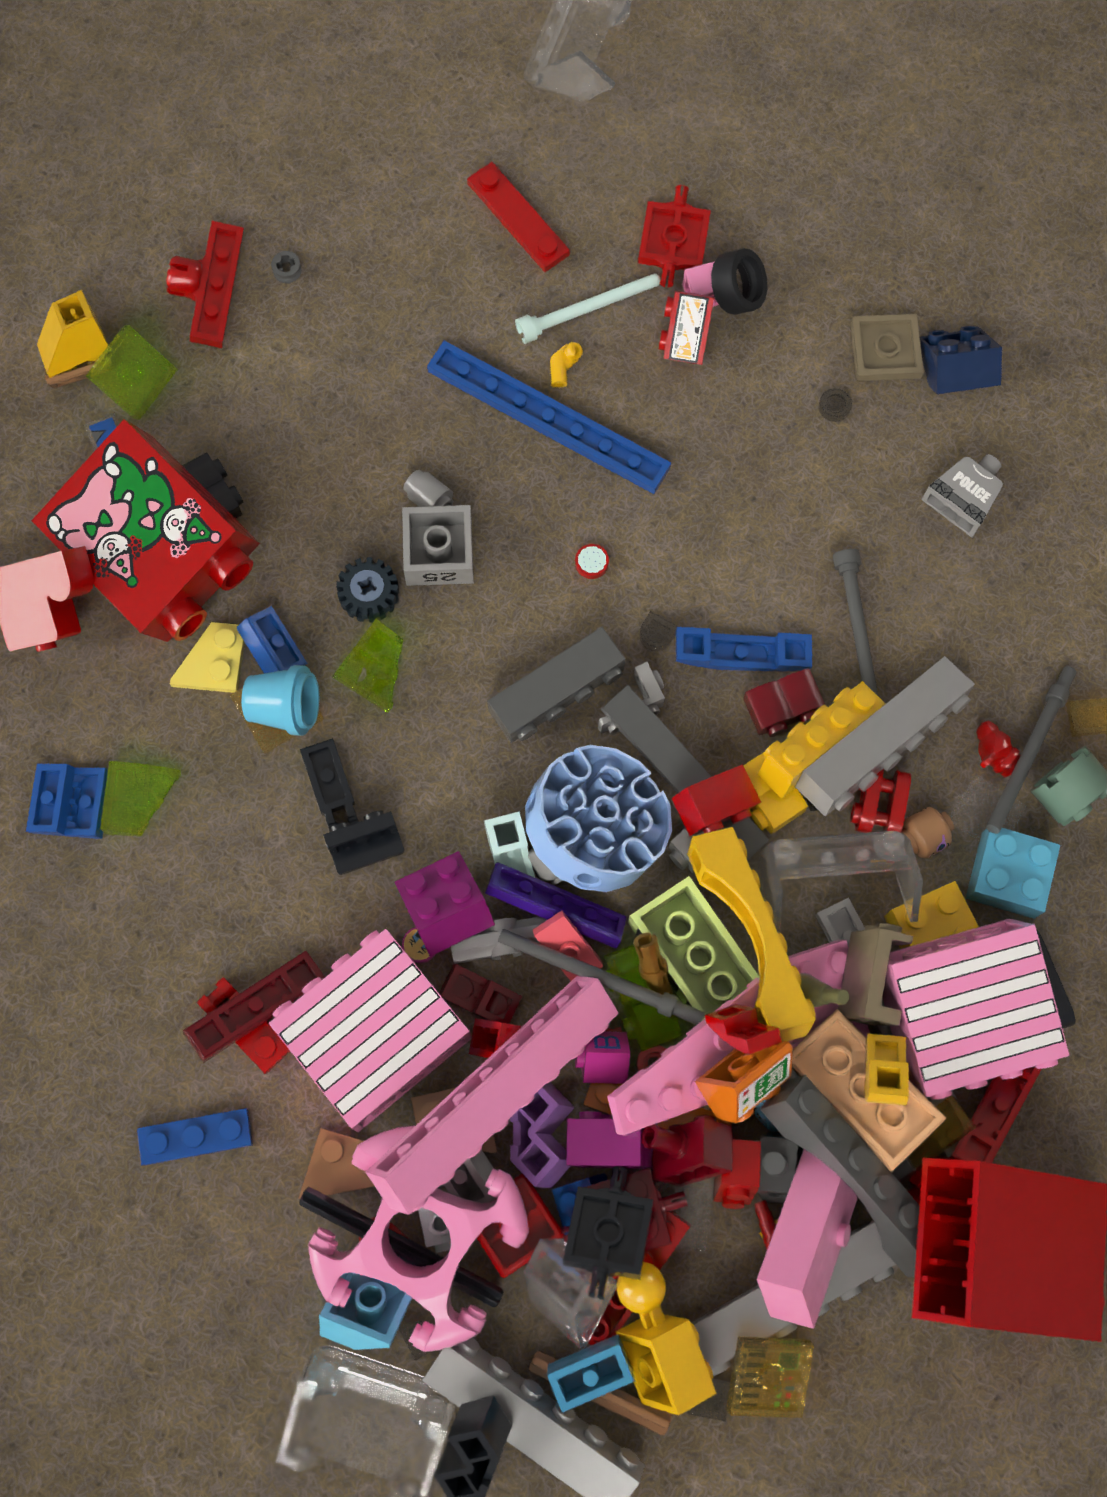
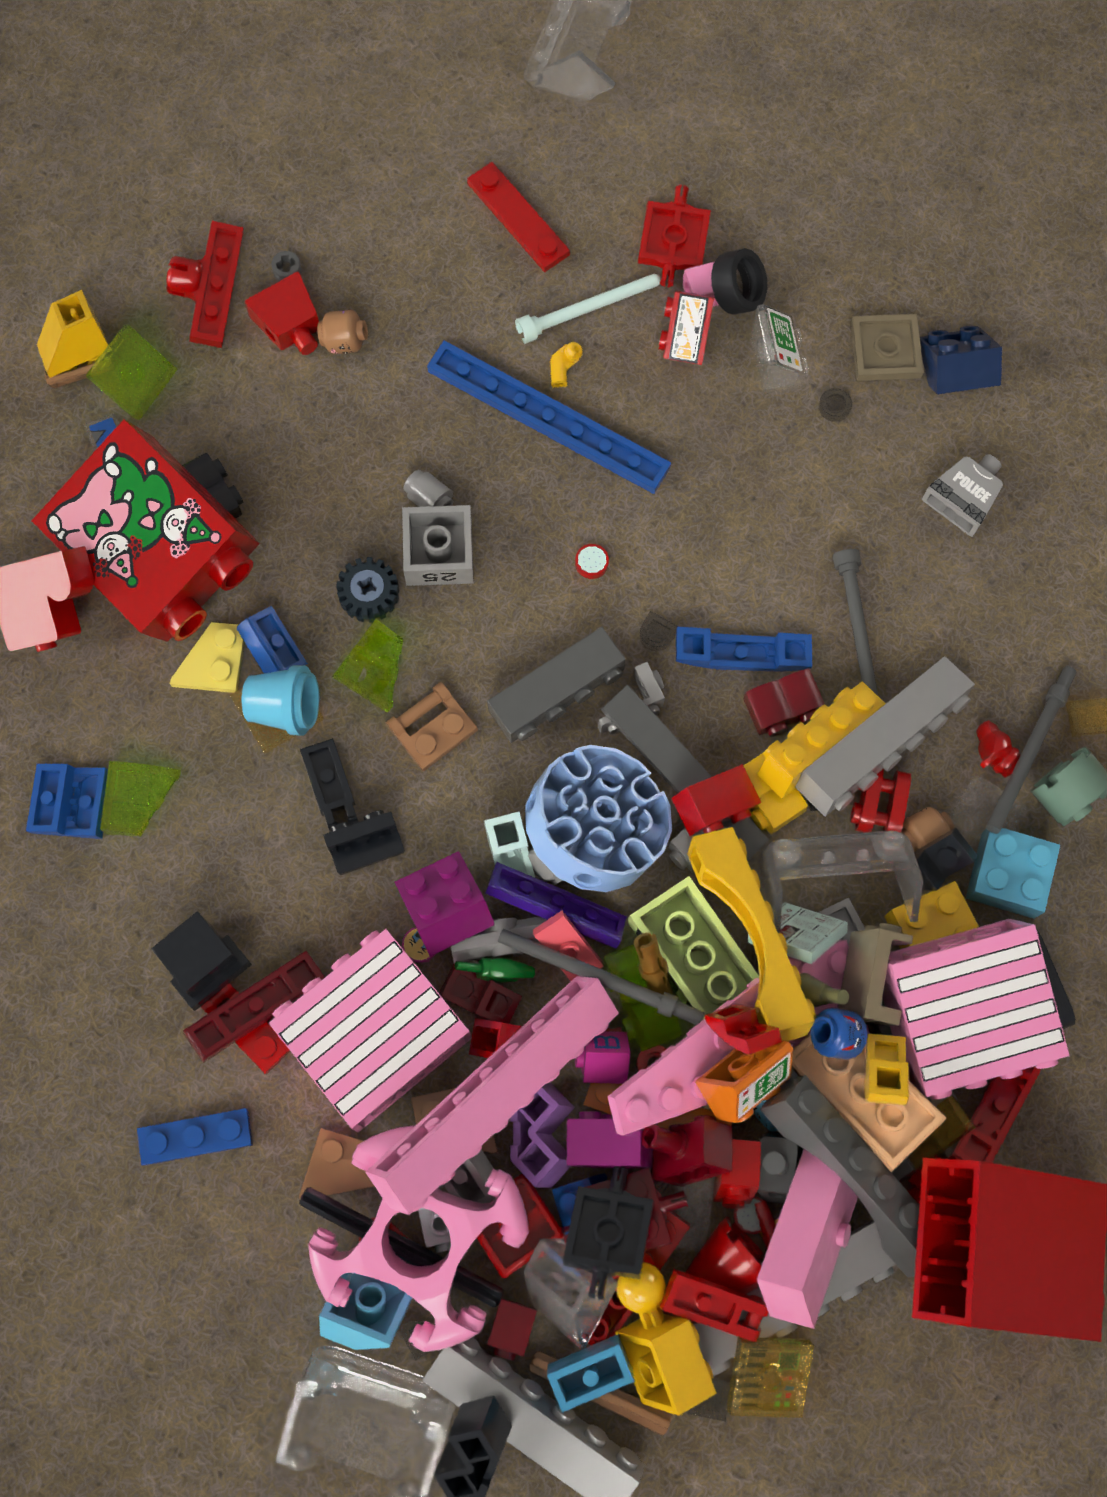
(200, 960): none -> black plate
(286, 314): none -> red torso
(342, 331): none -> medium nougat head
(438, 735): none -> medium nougat plate
(497, 969): none -> green hand
(511, 1329): none -> dark red brick
(714, 1305): none -> red plate
(728, 1259): none -> red cone
(746, 1217): none -> light aqua tile
(777, 350): none -> clear slope
(808, 932): none -> light aqua tile
(839, 1033): none -> blue head
(943, 858): none -> black slope

